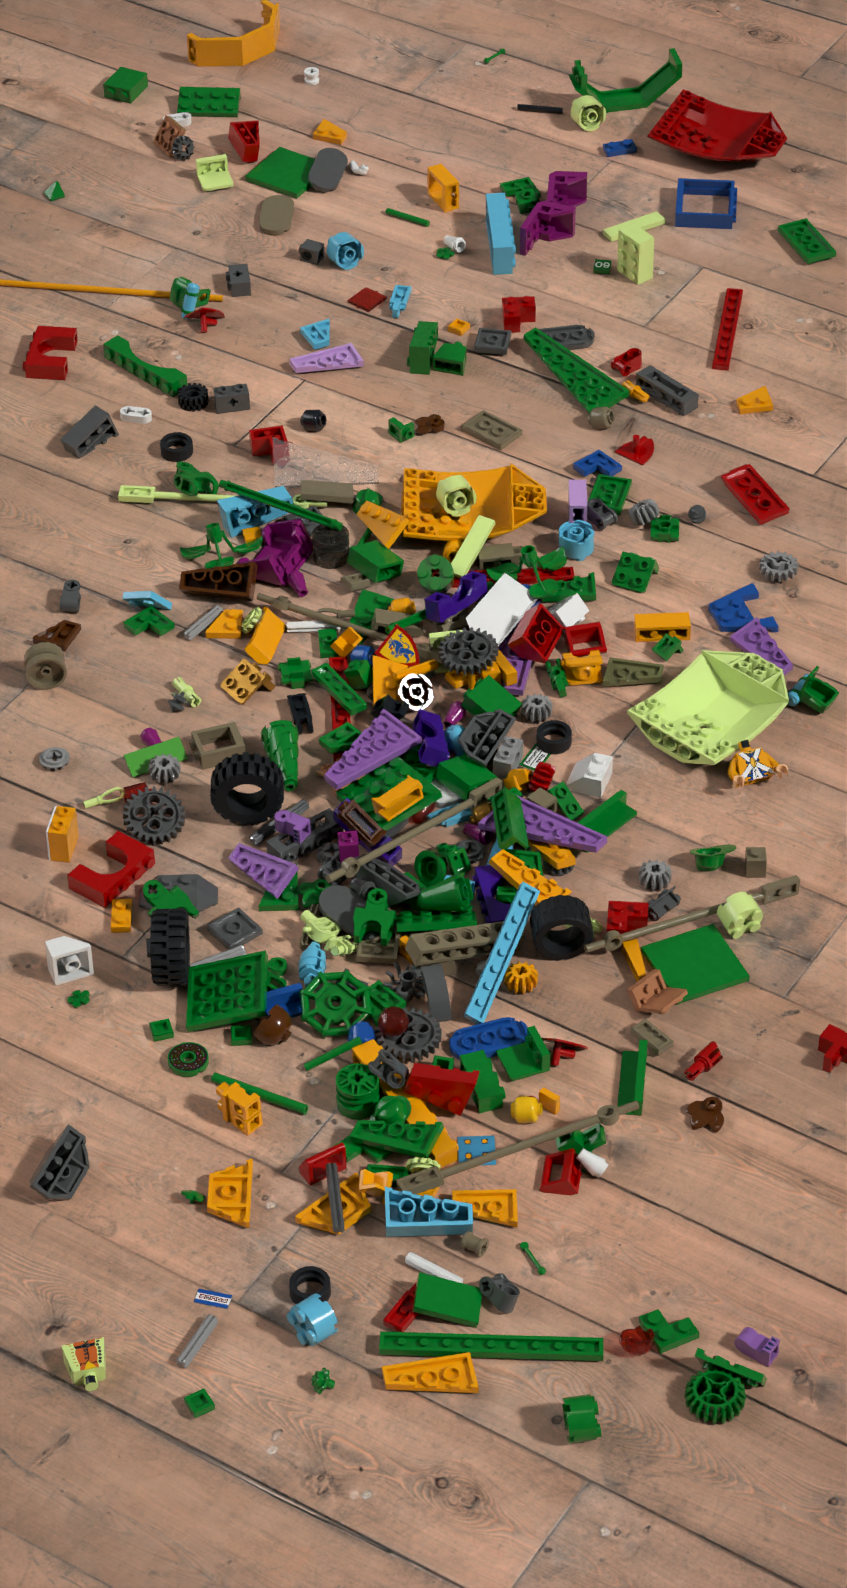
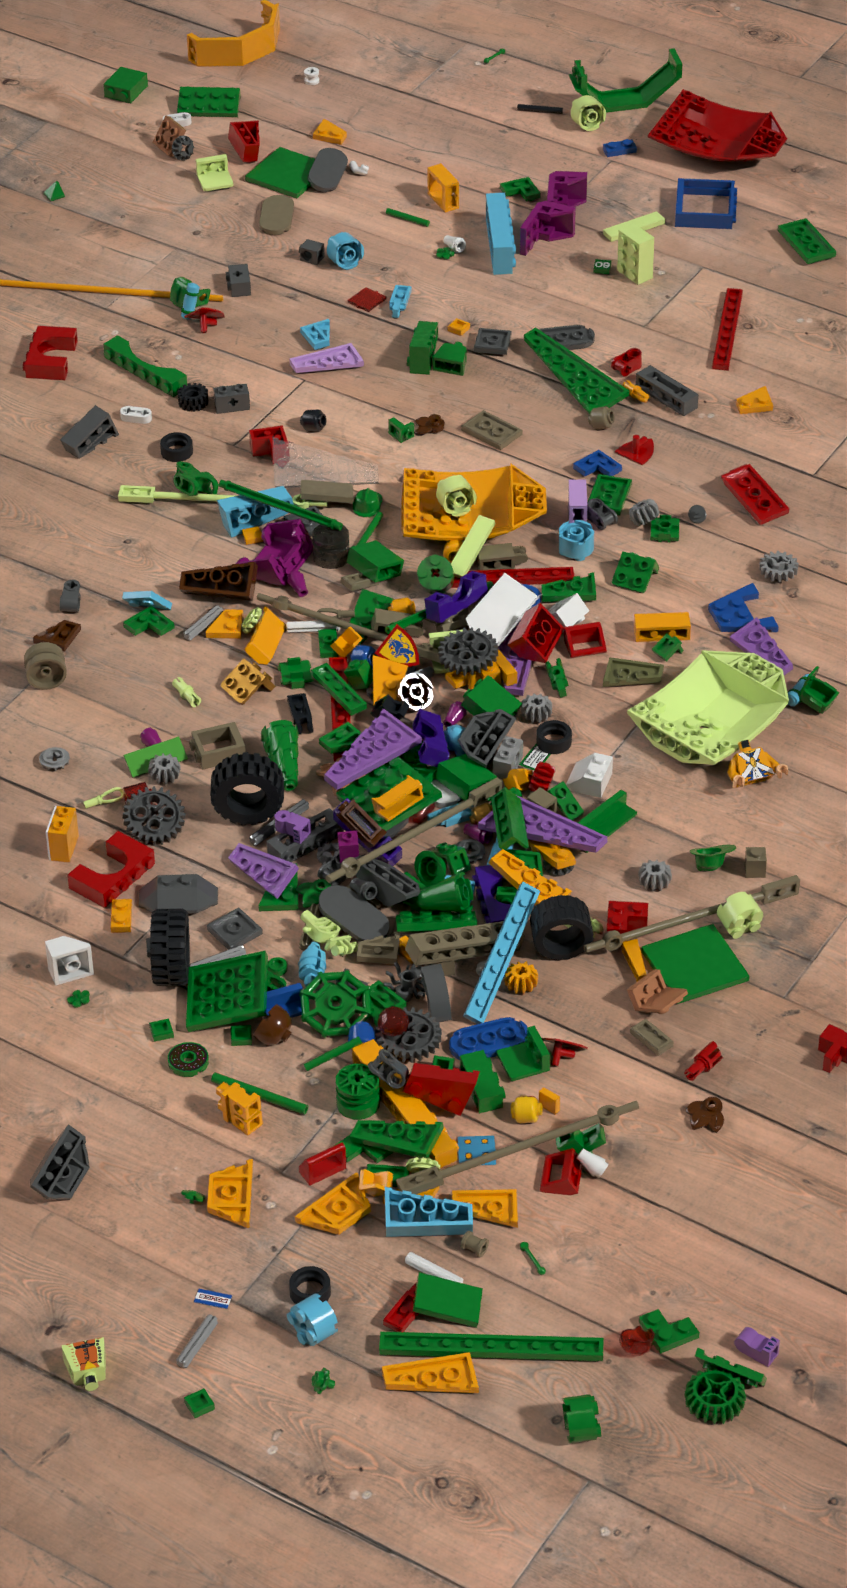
(167, 899): green piece -> none
(177, 701): dark grey wheel -> none
(214, 535): green plant -> none
(335, 1197): dark grey axle -> none
(374, 917): green piece -> none
(382, 522): light orange wing -> none
(392, 1109): green piece -> none
(417, 669): light orange axle -> none
(500, 1292): dark grey piece -> none
(517, 311): red brick -> none
(526, 200): green brick -> none
(551, 561): green plant -> none
(583, 669): light orange piece -> none
(633, 1077): green panel -> none
(667, 899): dark grey hinge -> none

